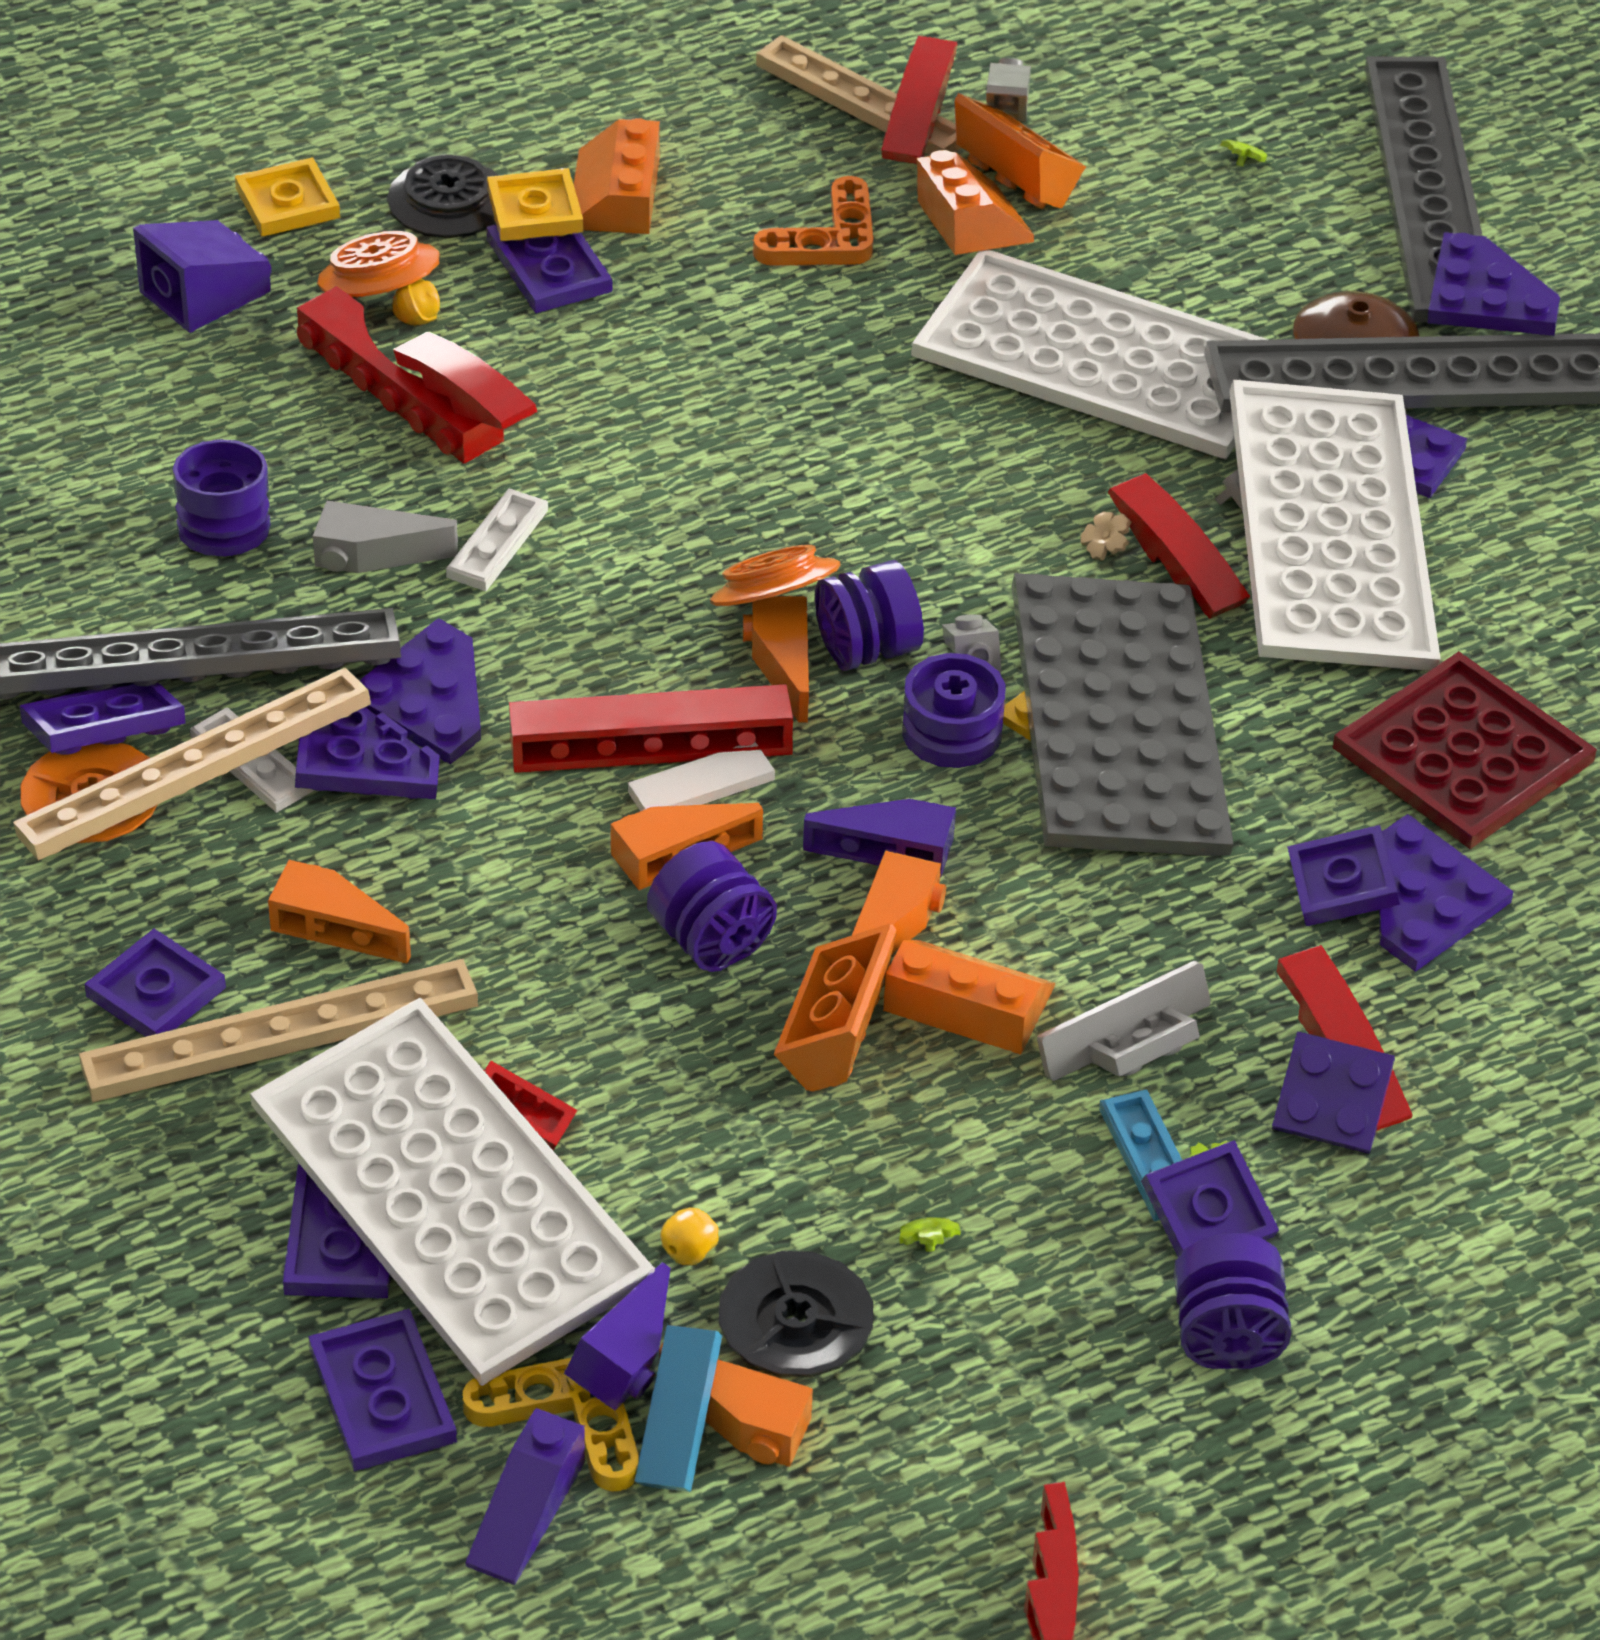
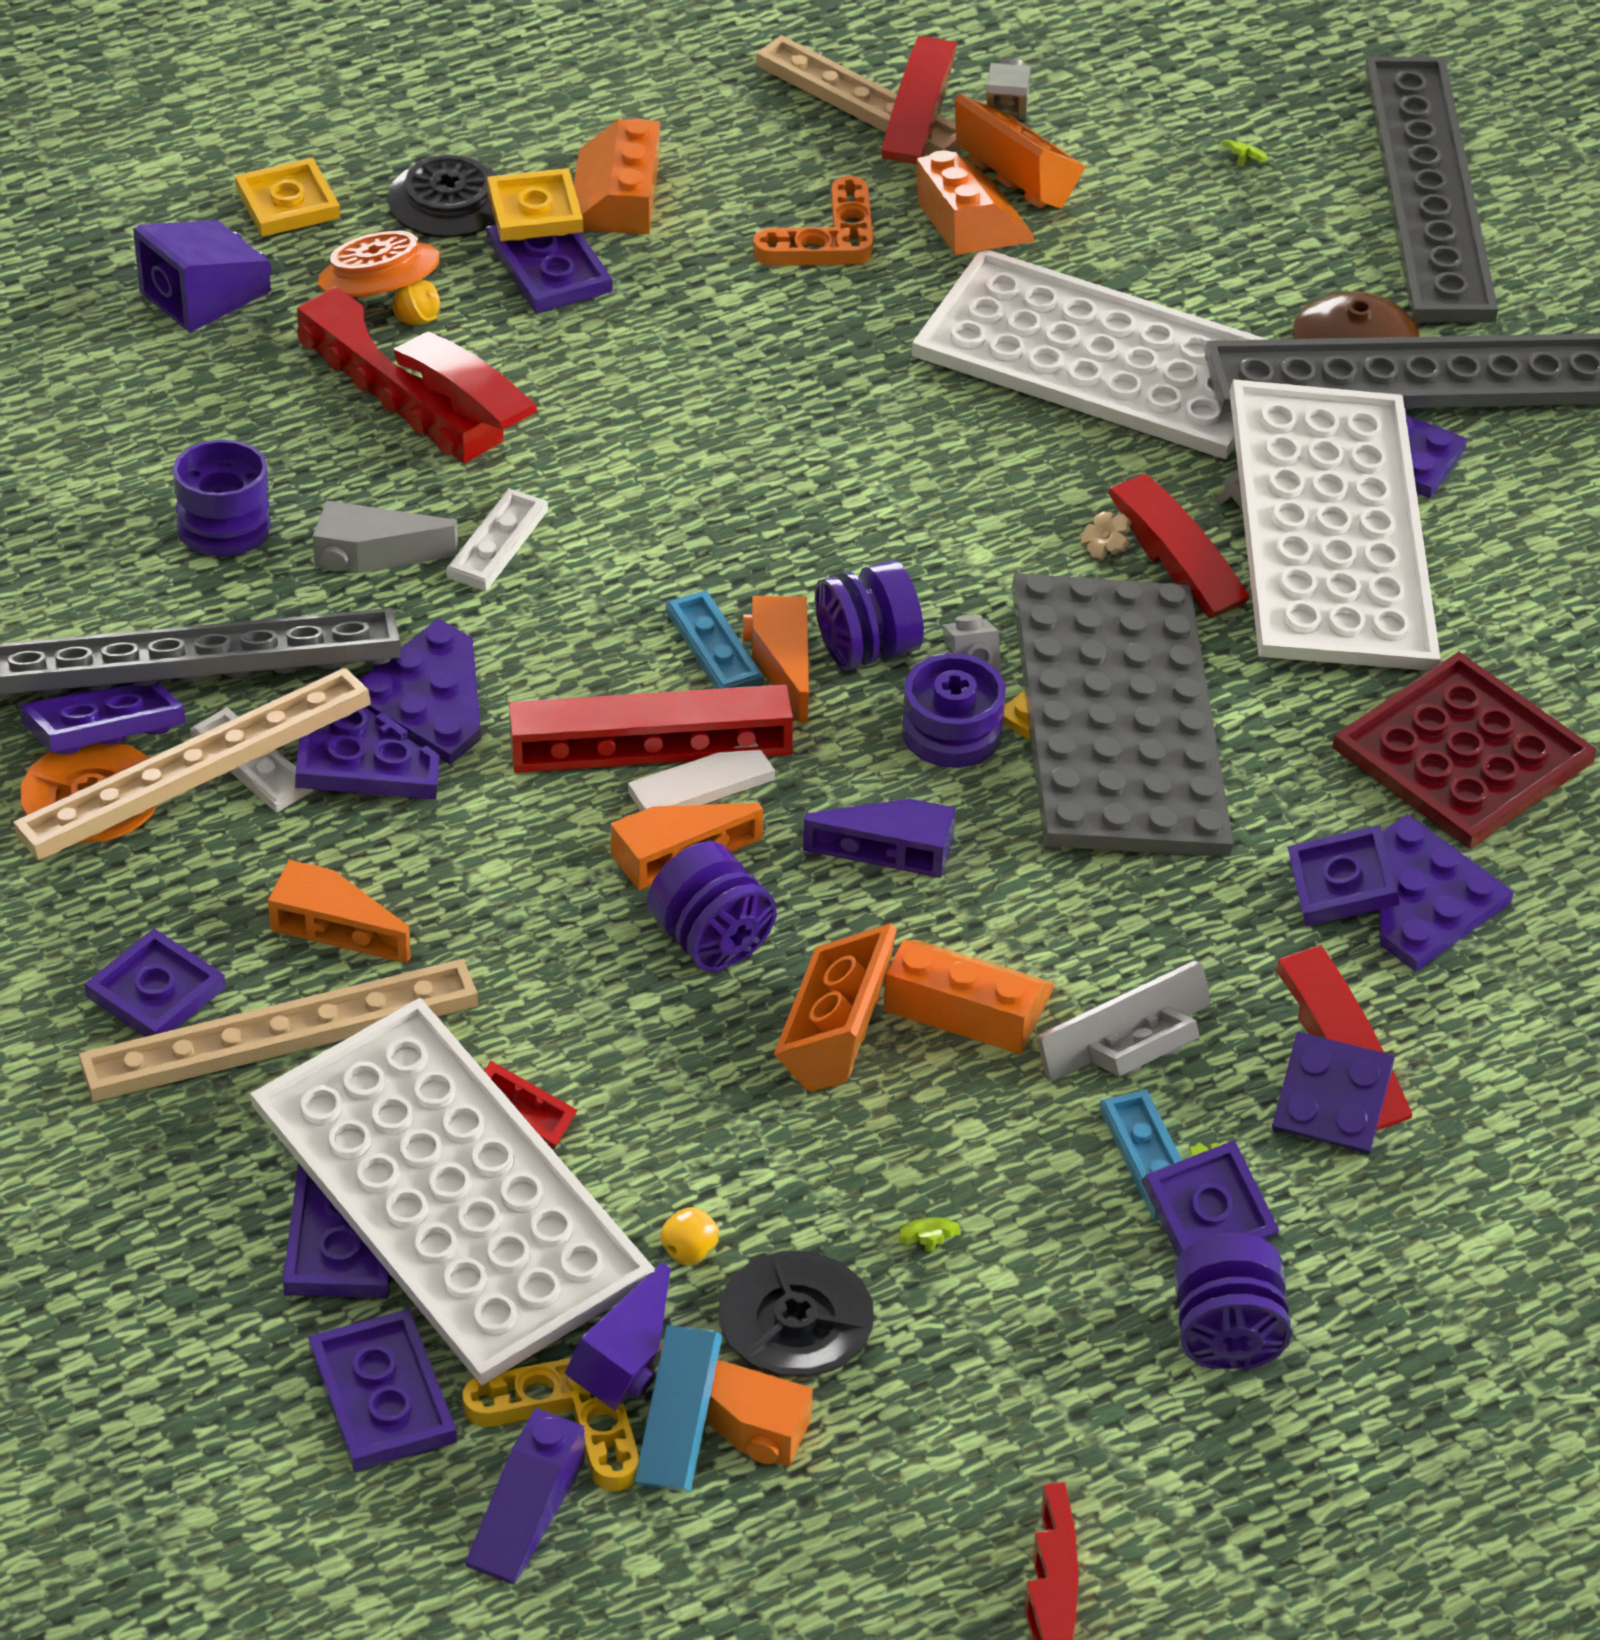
(713, 641): none -> dark azure tile
(773, 575): orange piece -> none
(903, 895): orange slope -> none
(1488, 289): dark purple plate -> none

